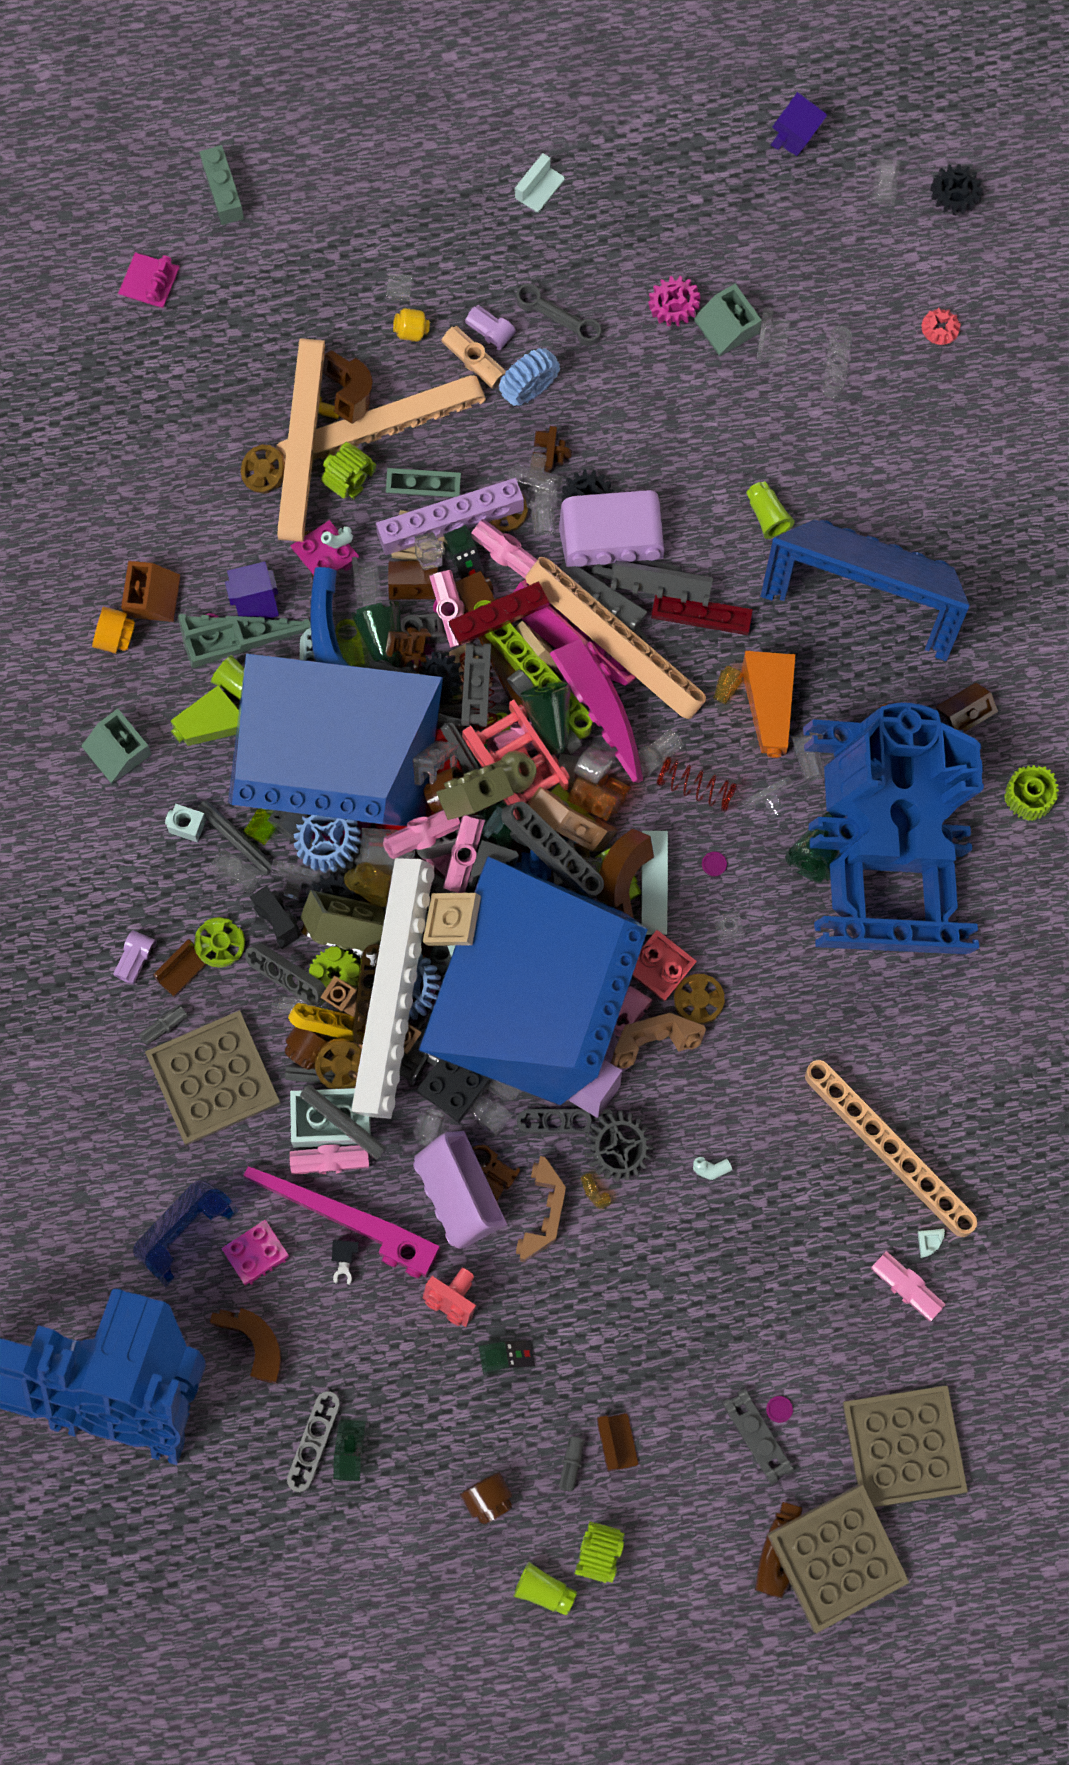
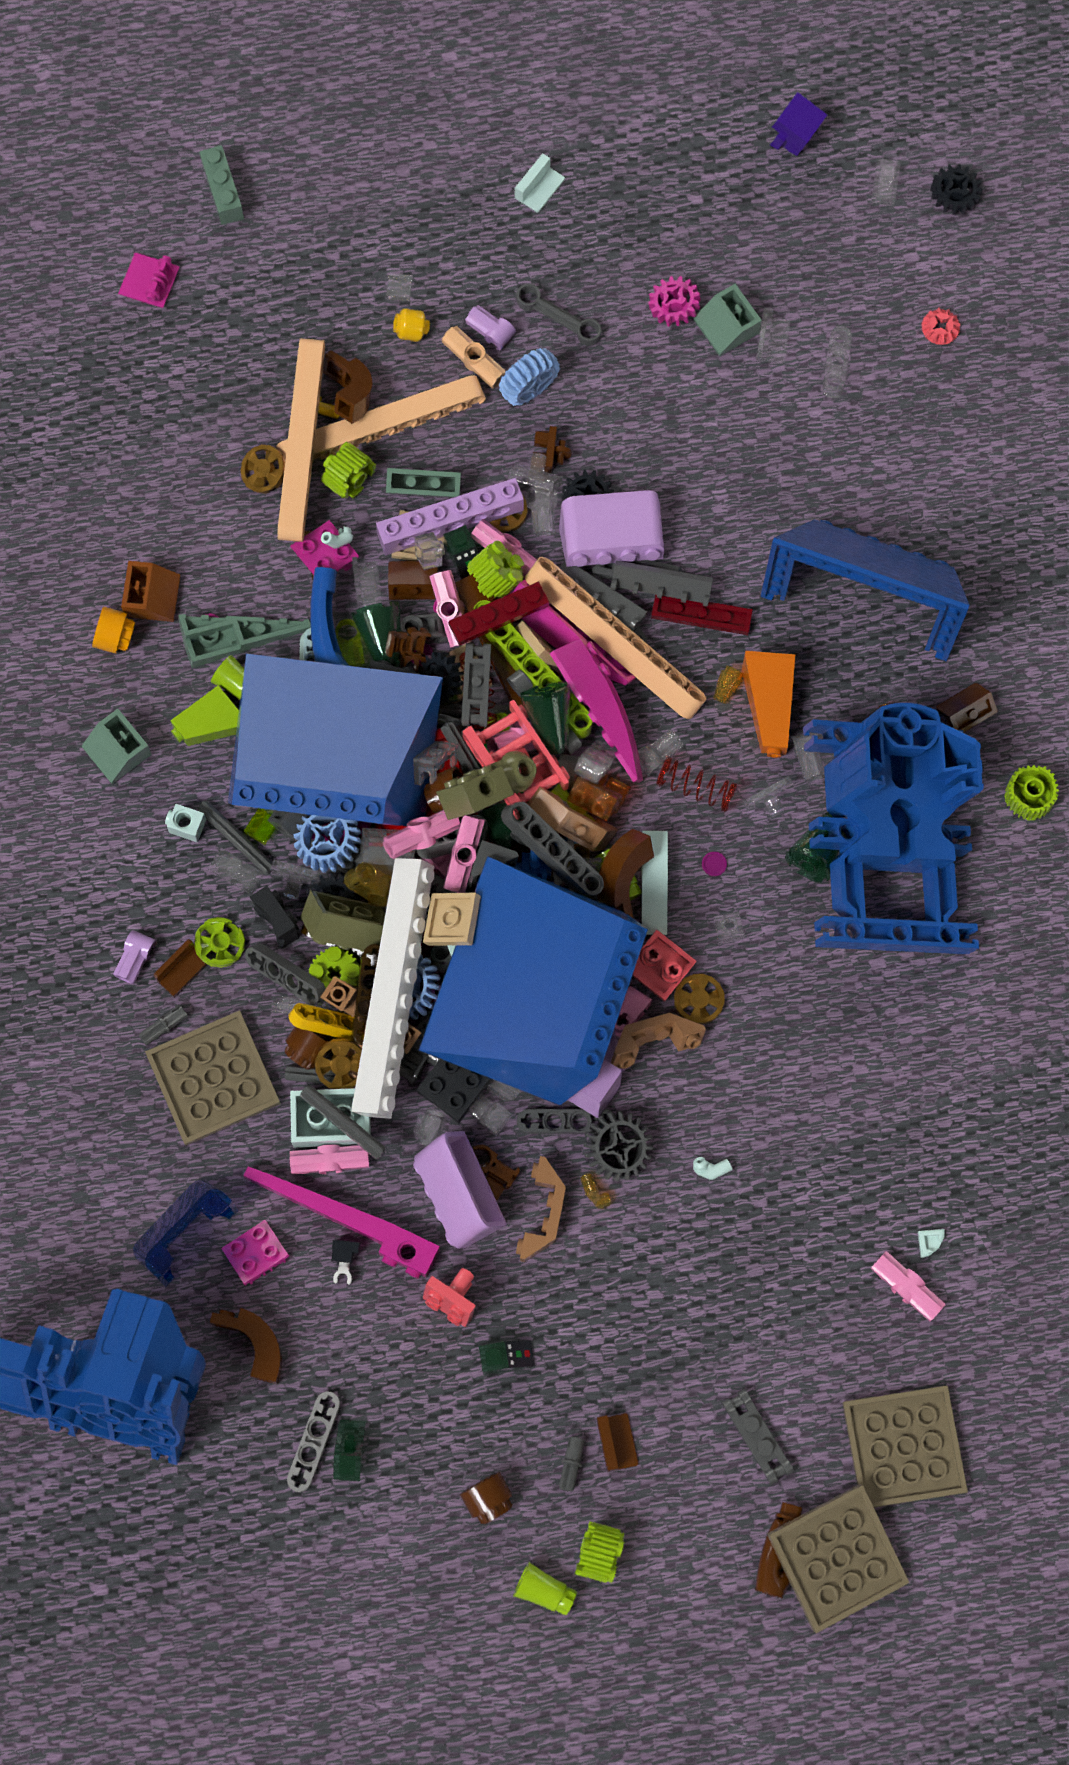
(253, 591): dark purple plate -> none
(494, 823): clear light blue plate -> none
(496, 570): none -> lime brick
(769, 511): lime plant -> none
(779, 1409): magenta piece -> none
(903, 1152): light nougat beam -> none

